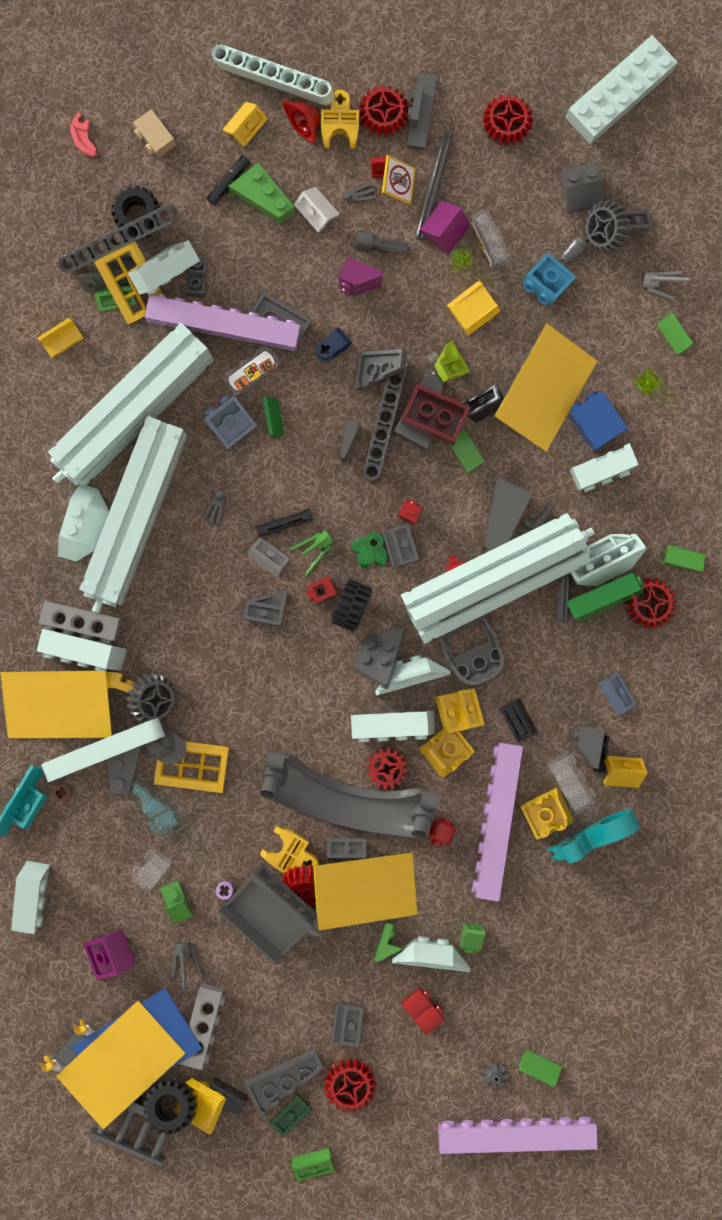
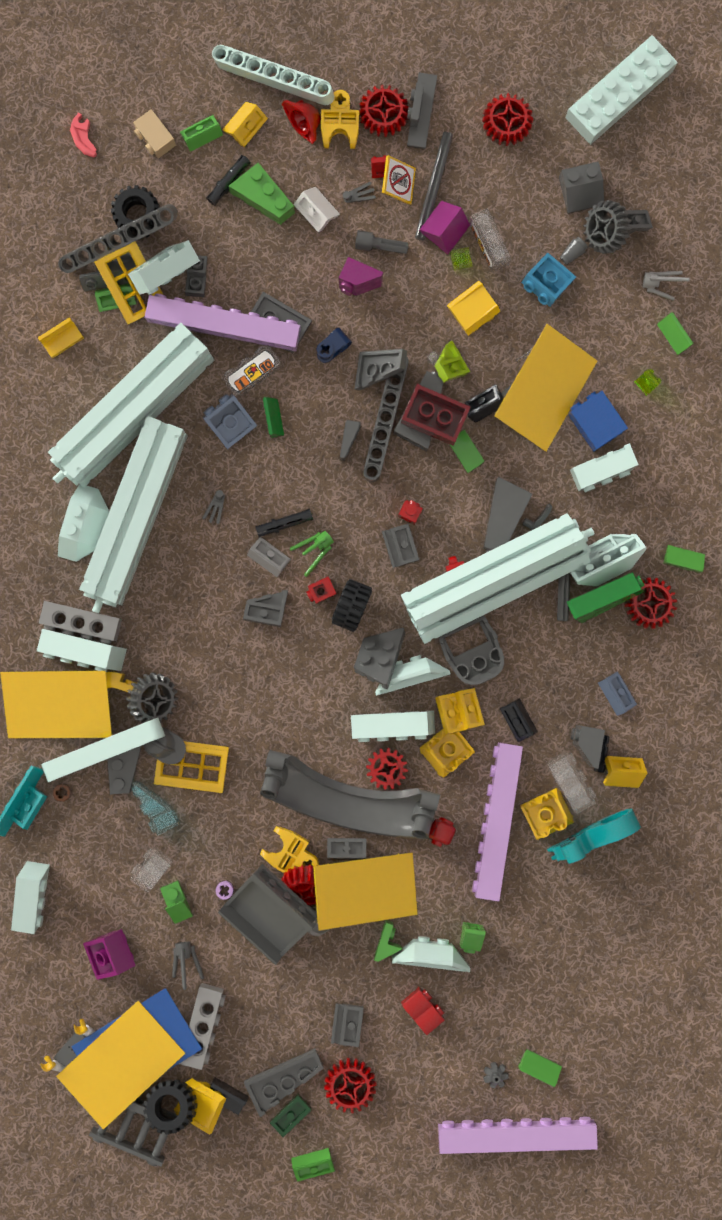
(201, 133): none -> bright green slope
(369, 553): green plate -> none

